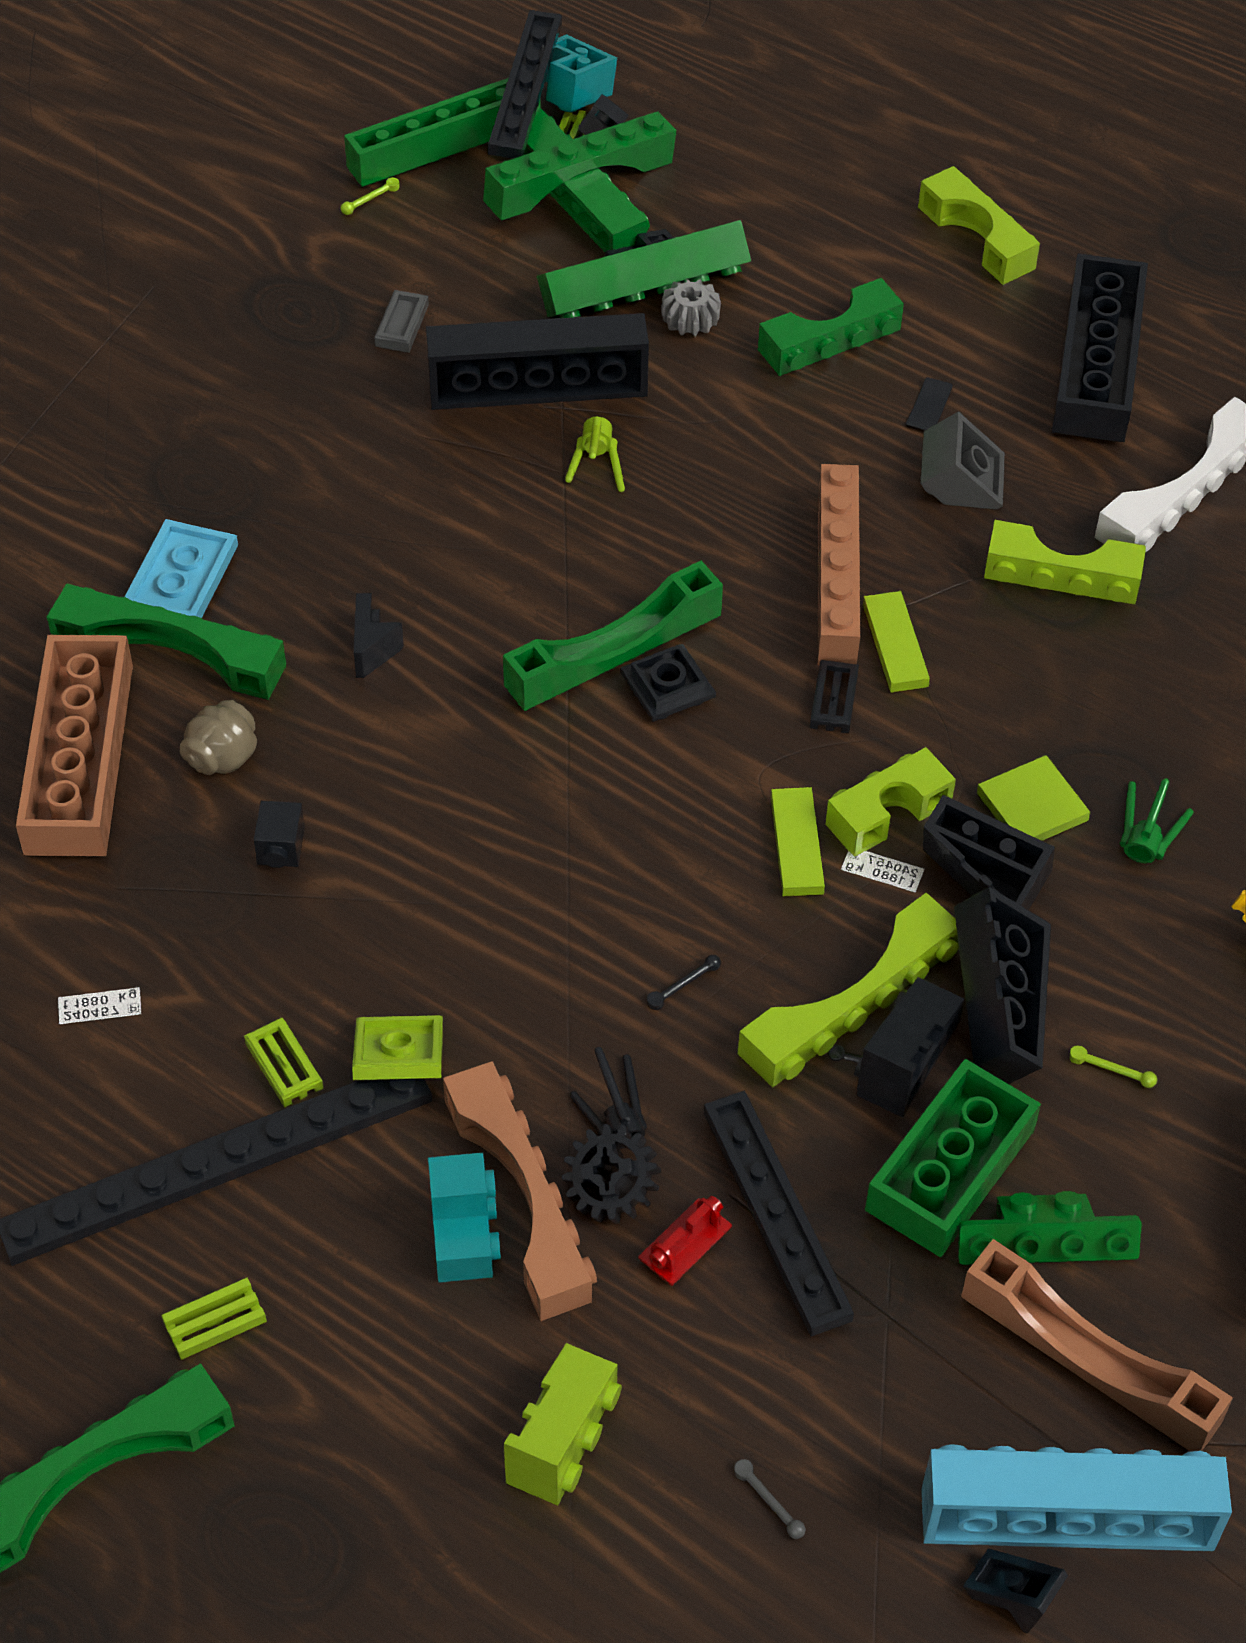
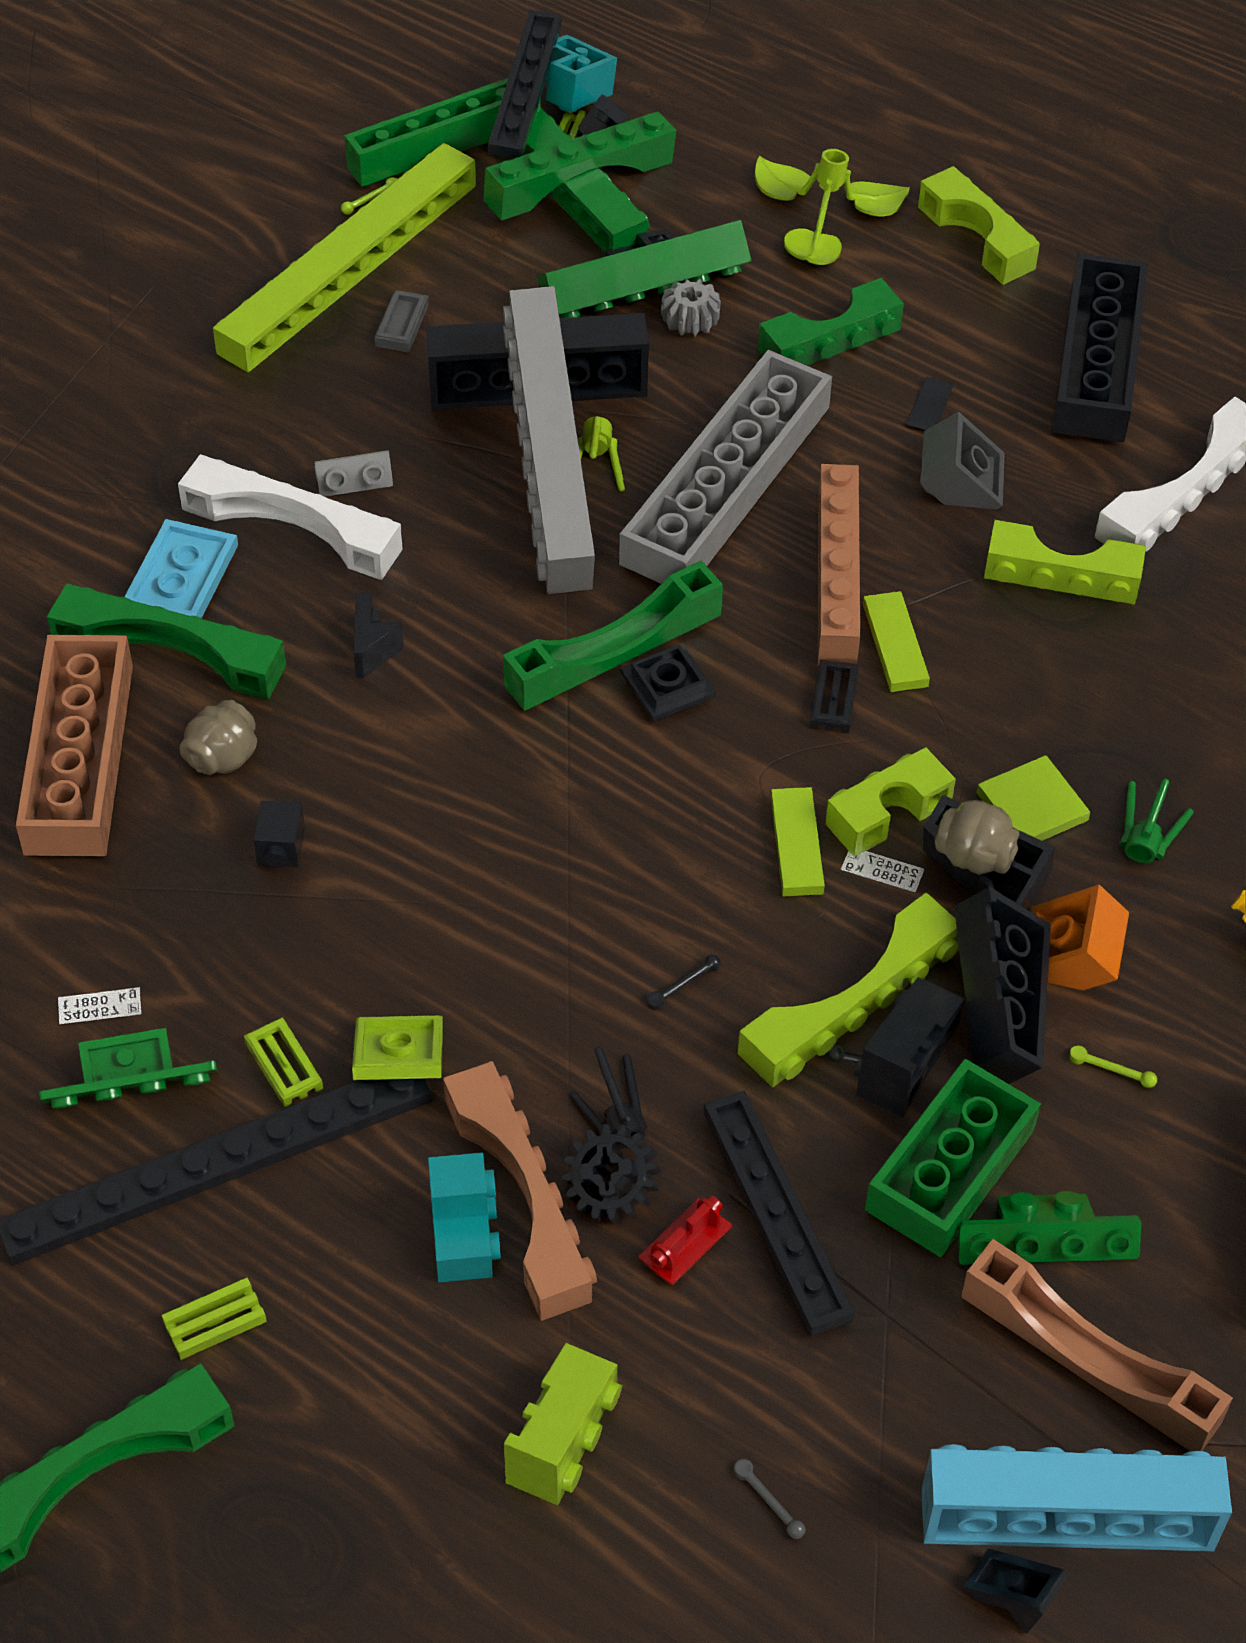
(127, 1063): none -> green bracket
(227, 492): none -> white arch
(344, 258): none -> lime brick
(353, 473): none -> light grey hinge
(548, 441): none -> light grey brick
(726, 468): none -> light grey brick
(786, 182): none -> lime plant
(977, 837): none -> dark tan hair
(1084, 937): none -> orange slope

